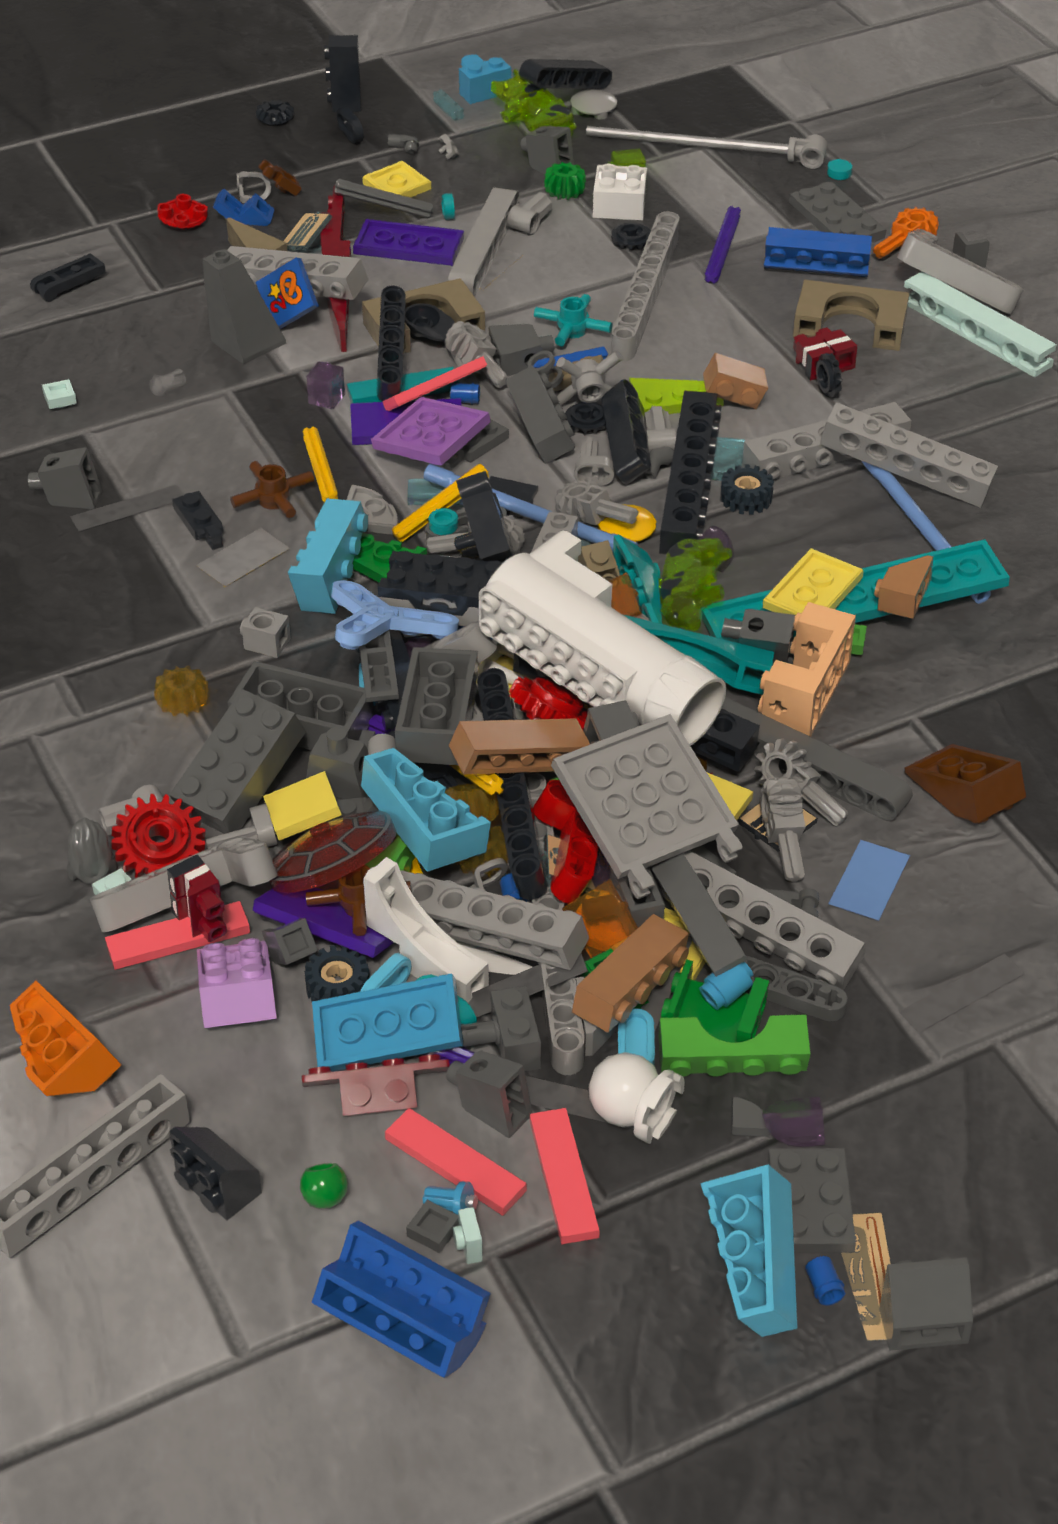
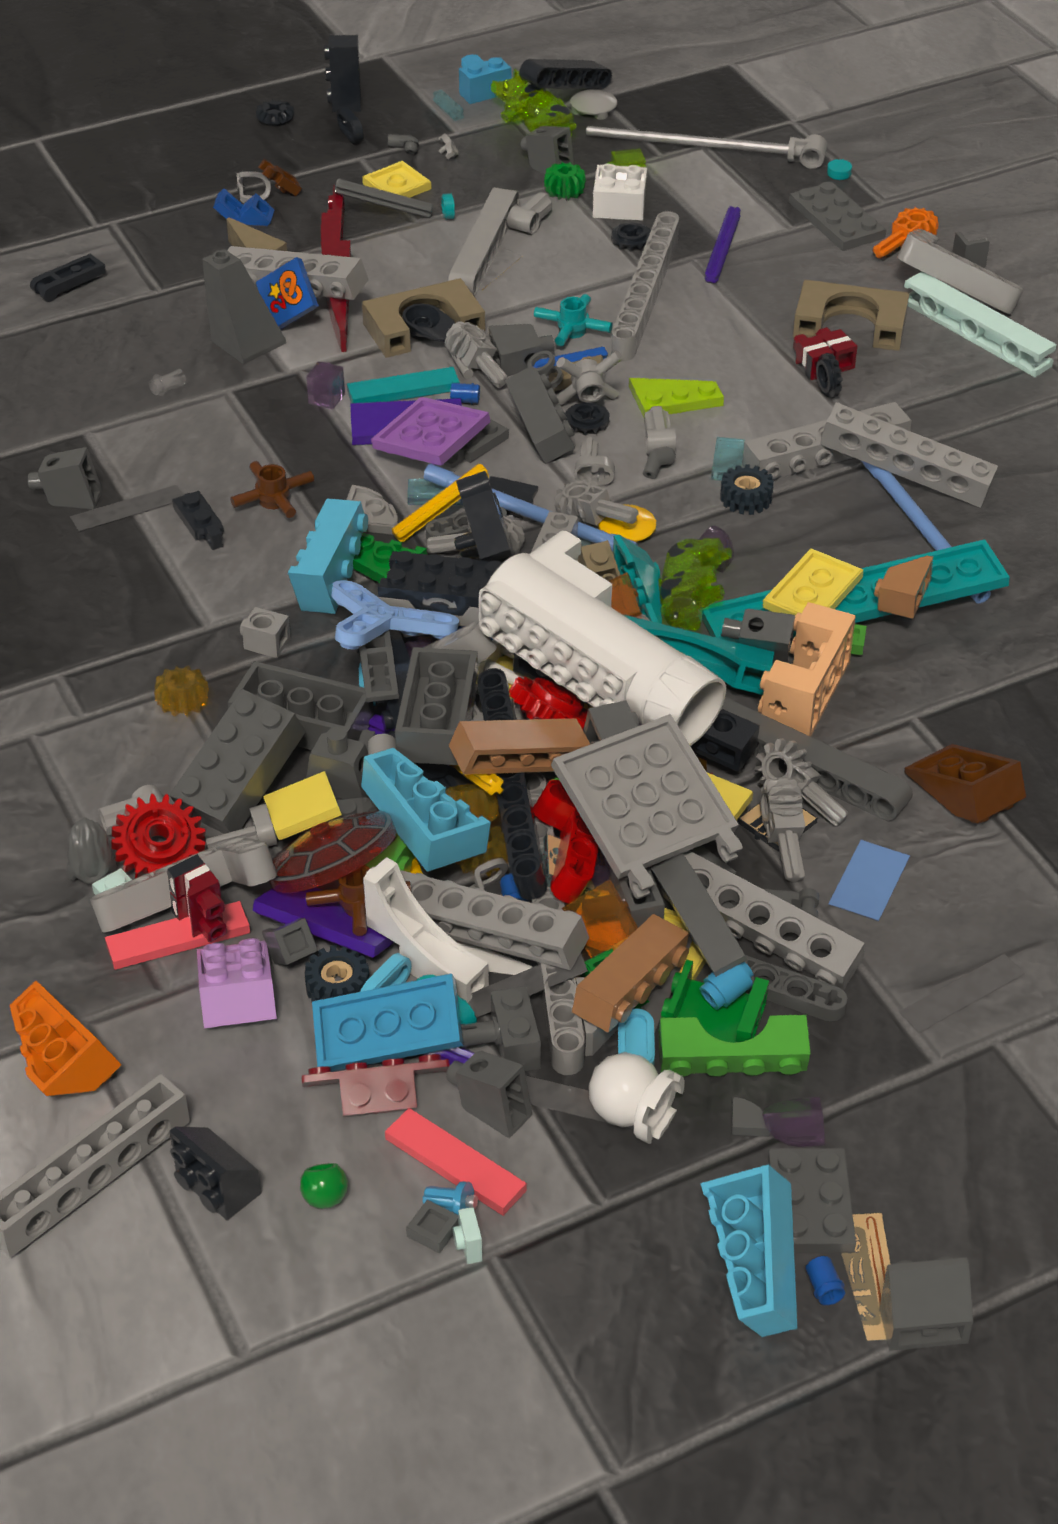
(59, 394): light aqua plate -> none
(182, 212): red dish -> none
(242, 557): flat silver sticker -> none
(307, 230): piece -> none
(320, 464): yellow axle -> none
(391, 342): black beam -> none
(403, 1300): blue brick -> none
(408, 242): dark purple tile -> none
(435, 383): coral tile -> none
(443, 521): teal tile -> none
(564, 1176): coral tile -> none
(626, 431): black beam -> none
(691, 469): black brick -> none
(735, 380): medium nougat brick -> none
(817, 251): blue brick -> none

